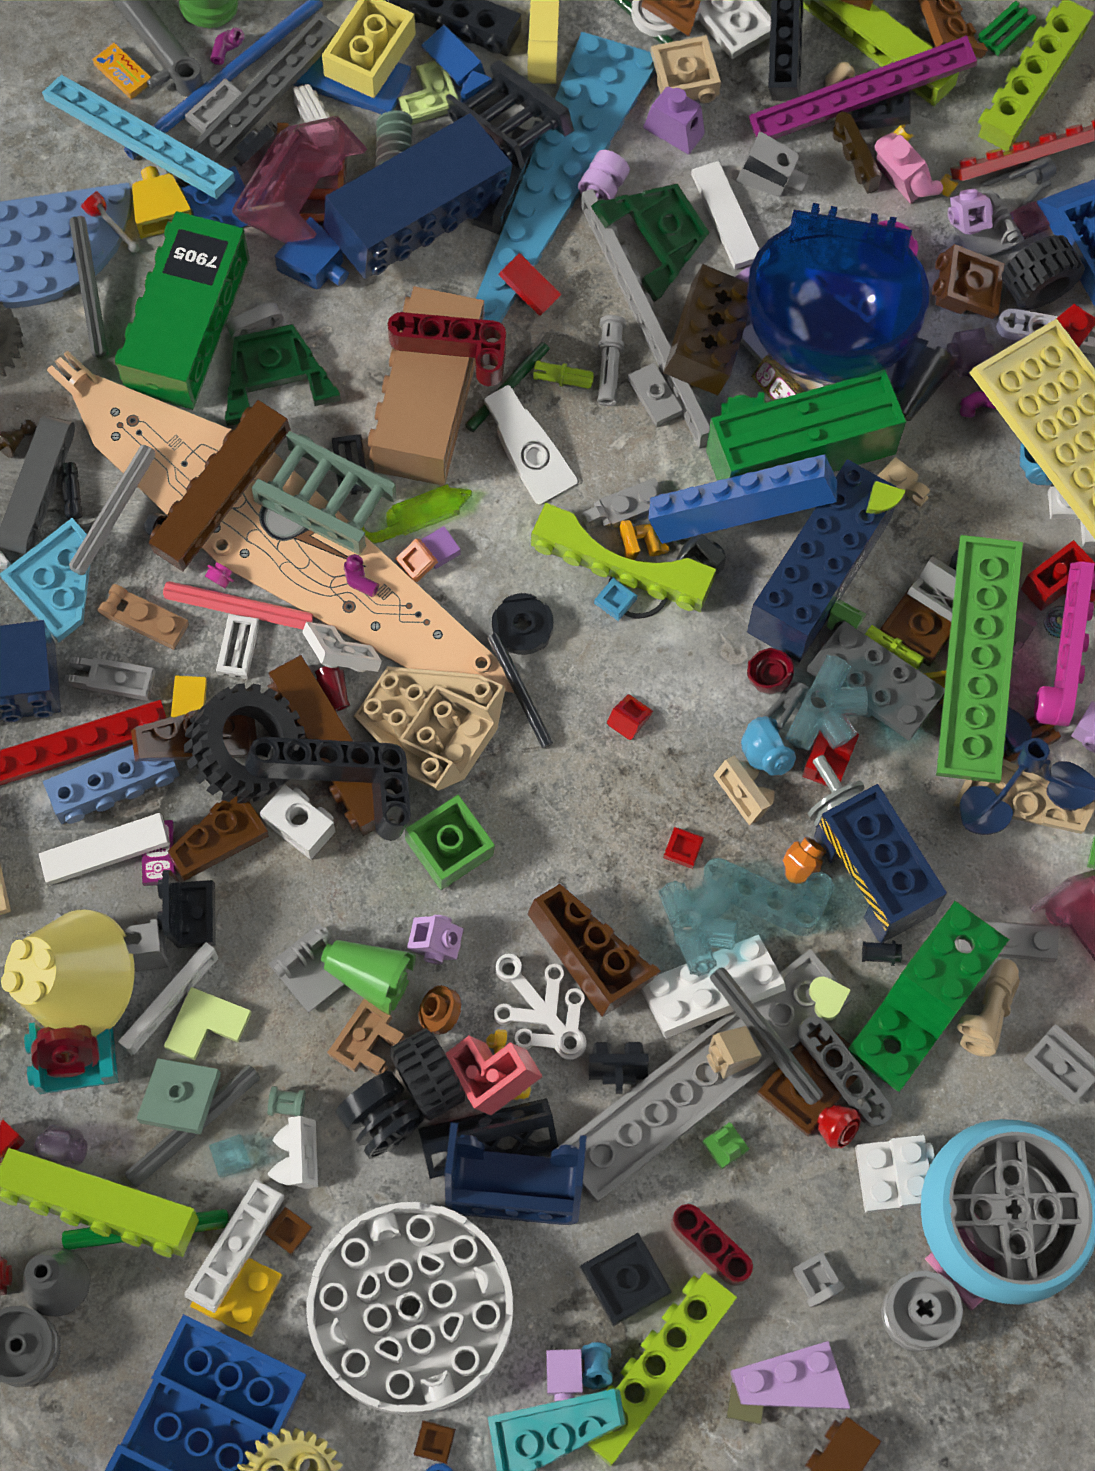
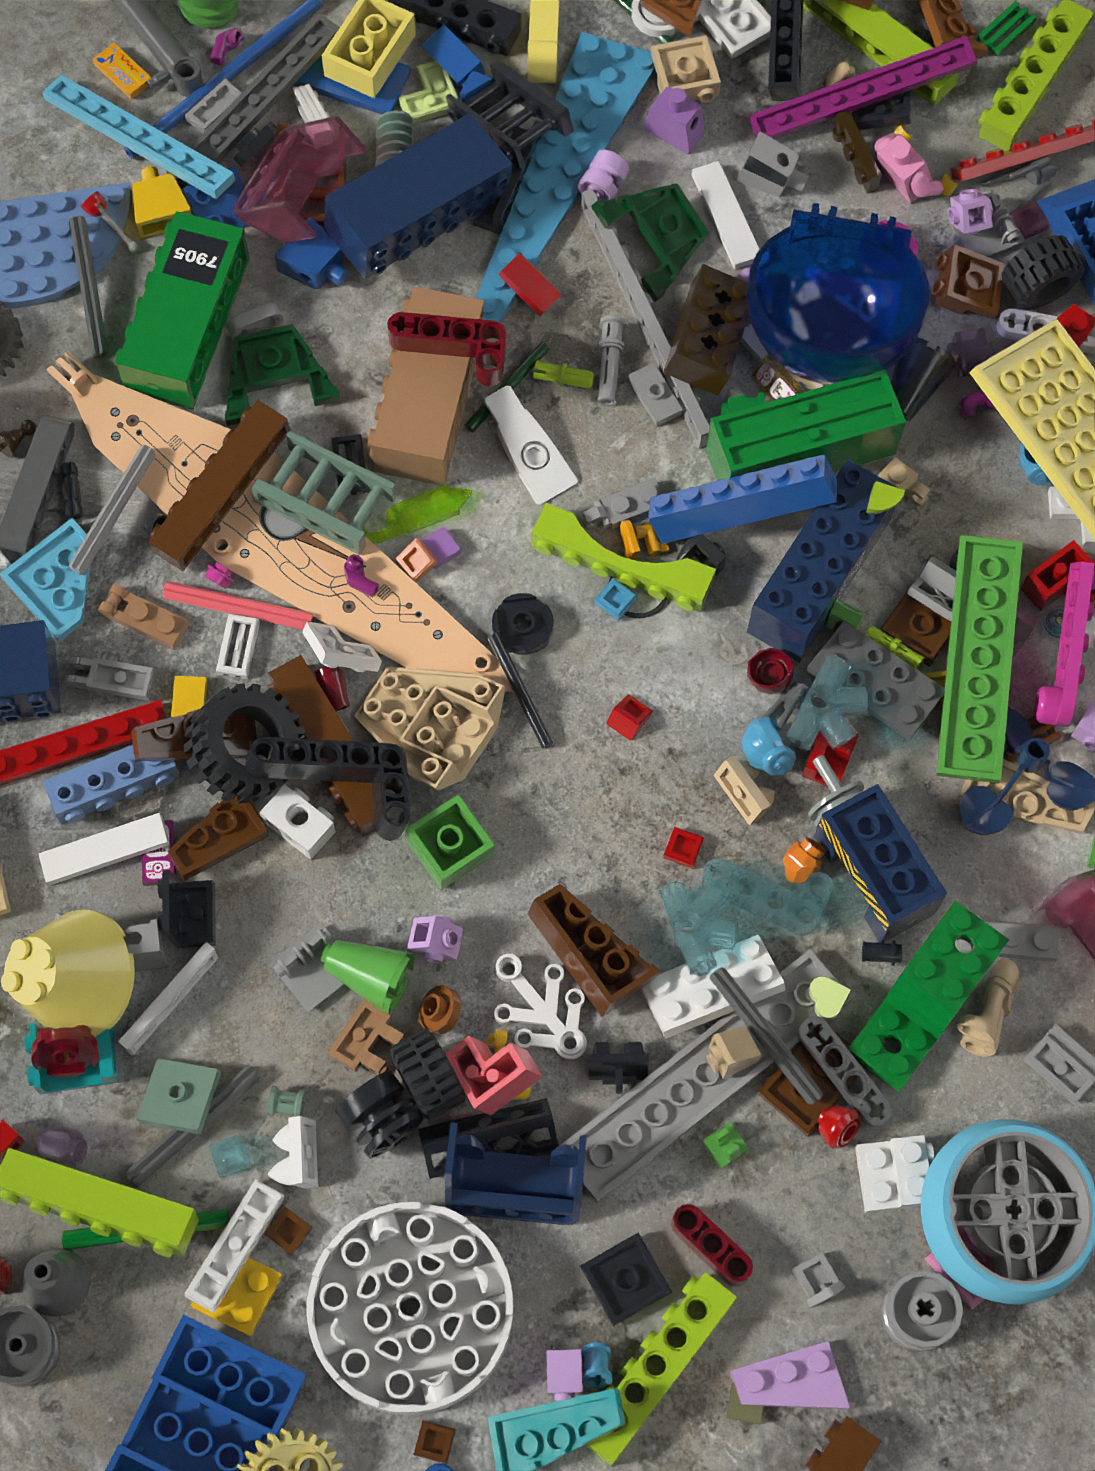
(203, 1014): yellowish green tile -> none

